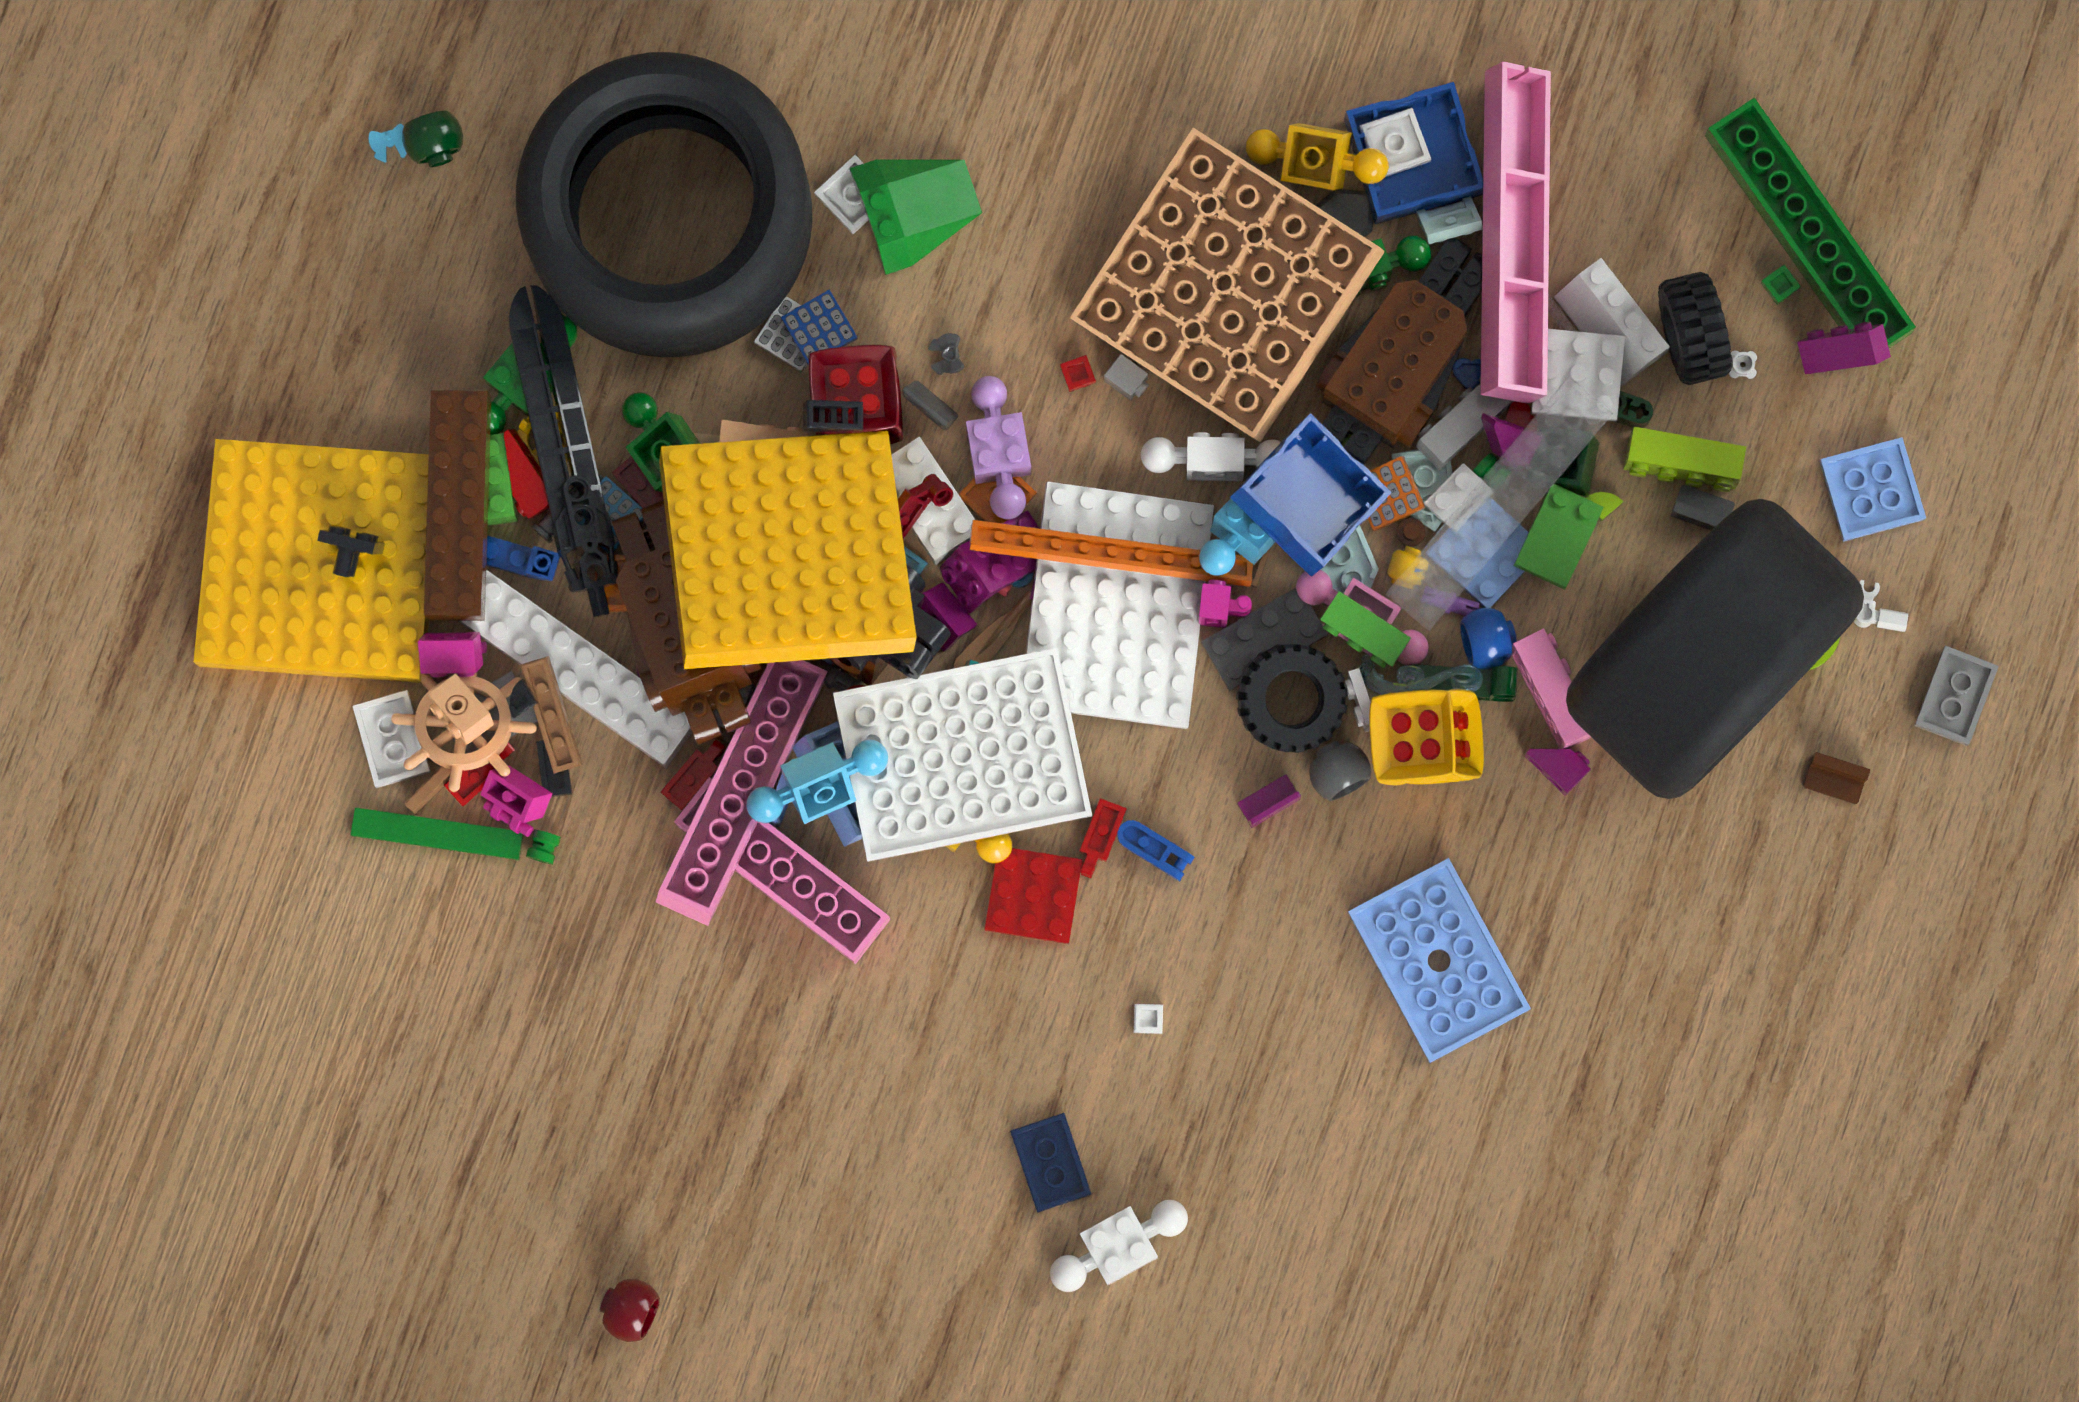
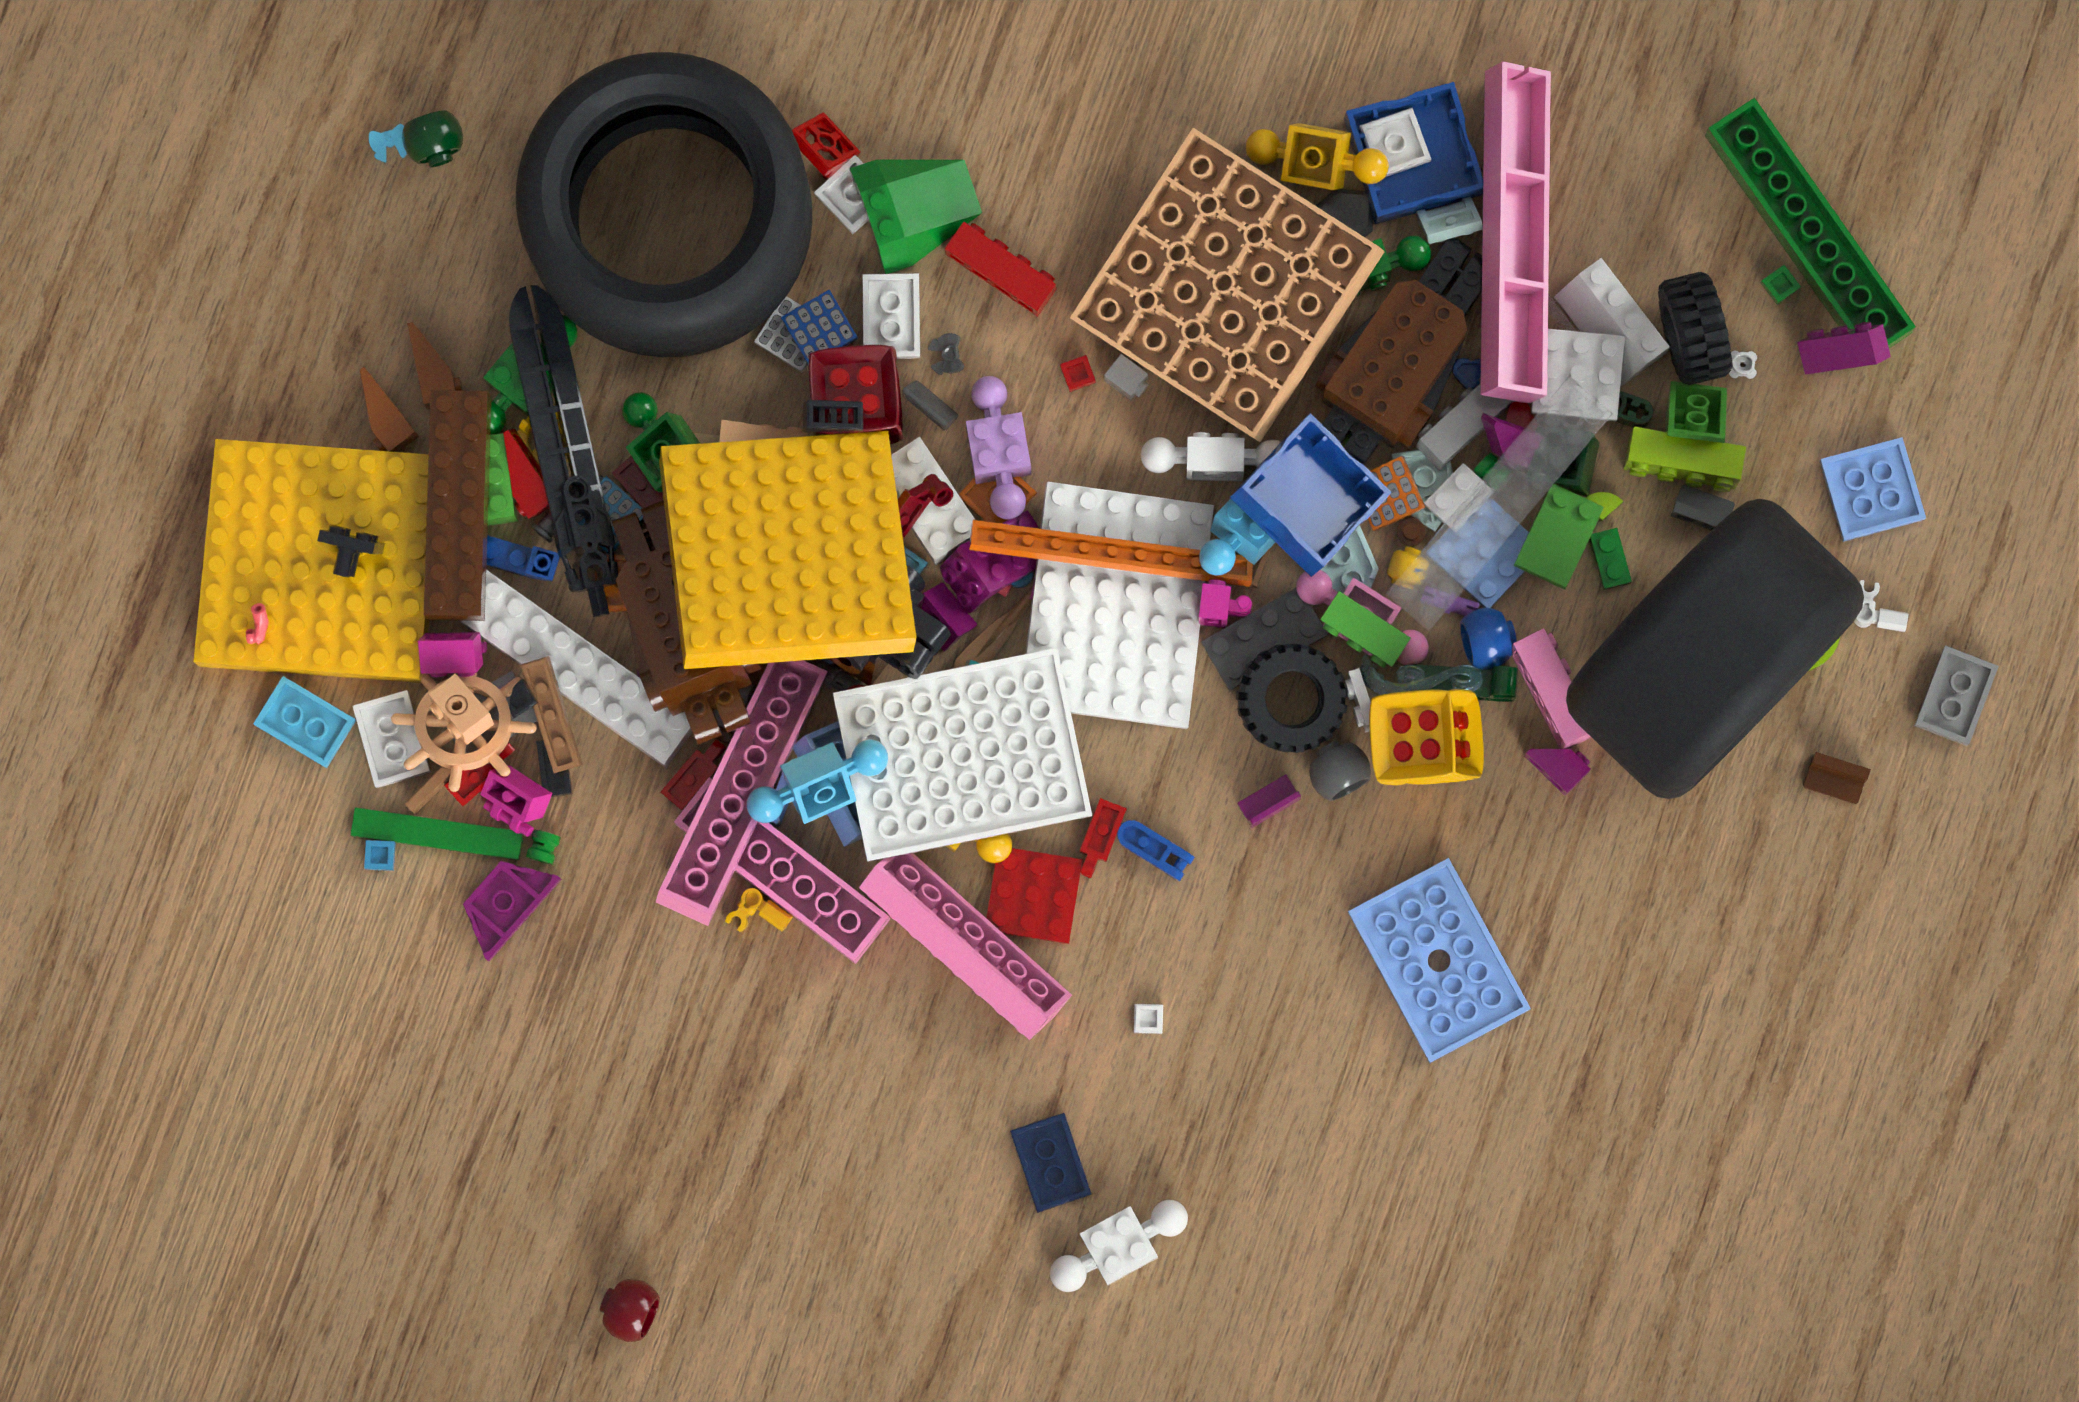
(261, 623): none -> coral arm
(304, 722): none -> medium azure plate
(379, 855): none -> dark azure plate
(386, 421): none -> dark orange slope
(431, 368): none -> dark orange slope
(505, 903): none -> magenta wing
(754, 900): none -> yellow bar
(833, 135): none -> red piece
(892, 312): none -> white plate
(966, 942): none -> bright pink brick
(1000, 268): none -> red brick
(1610, 559): none -> green plate
(1696, 412): none -> bright green slope

